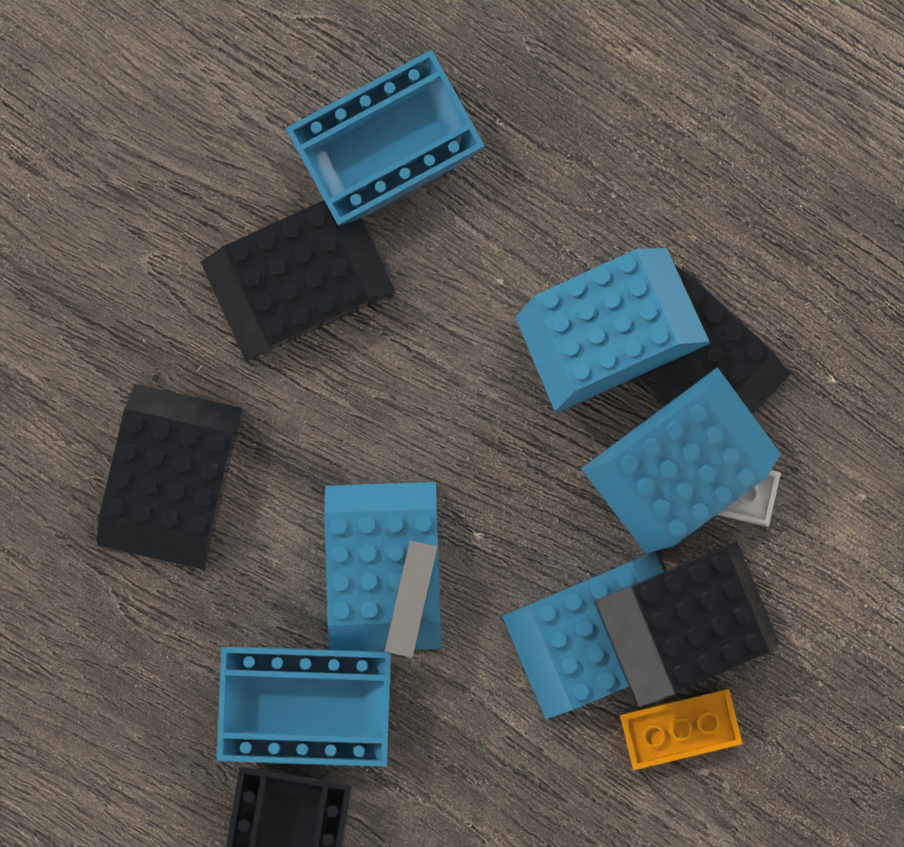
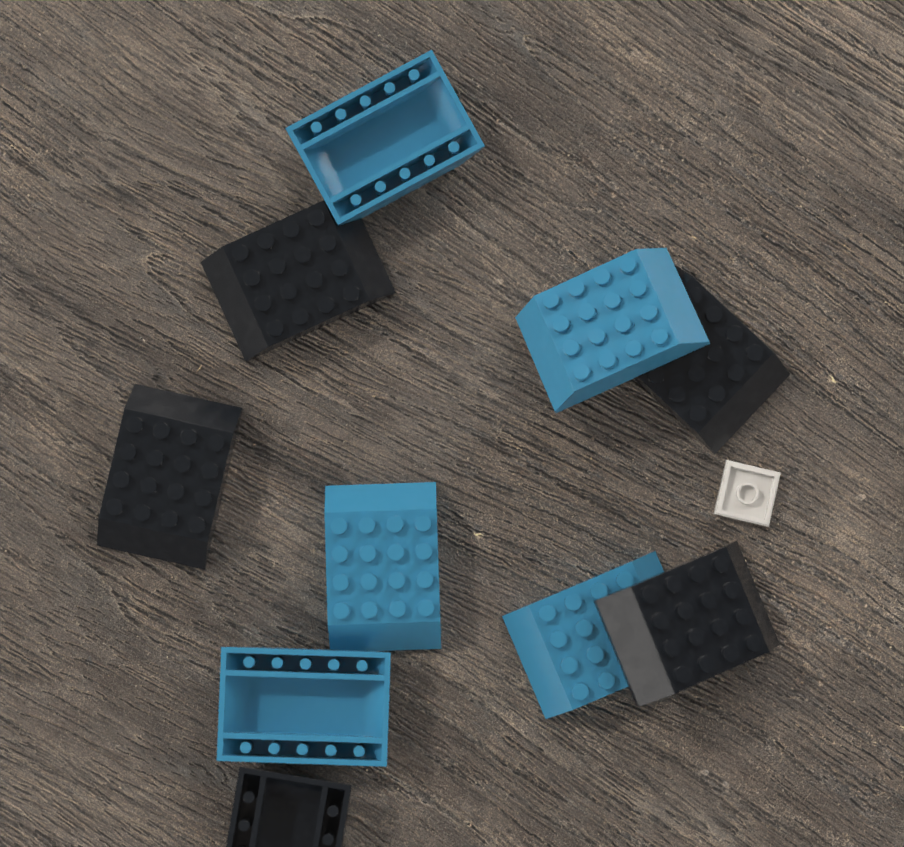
(411, 599): light grey tile -> none
(680, 729): light orange plate -> none
(684, 464): dark azure slope -> none

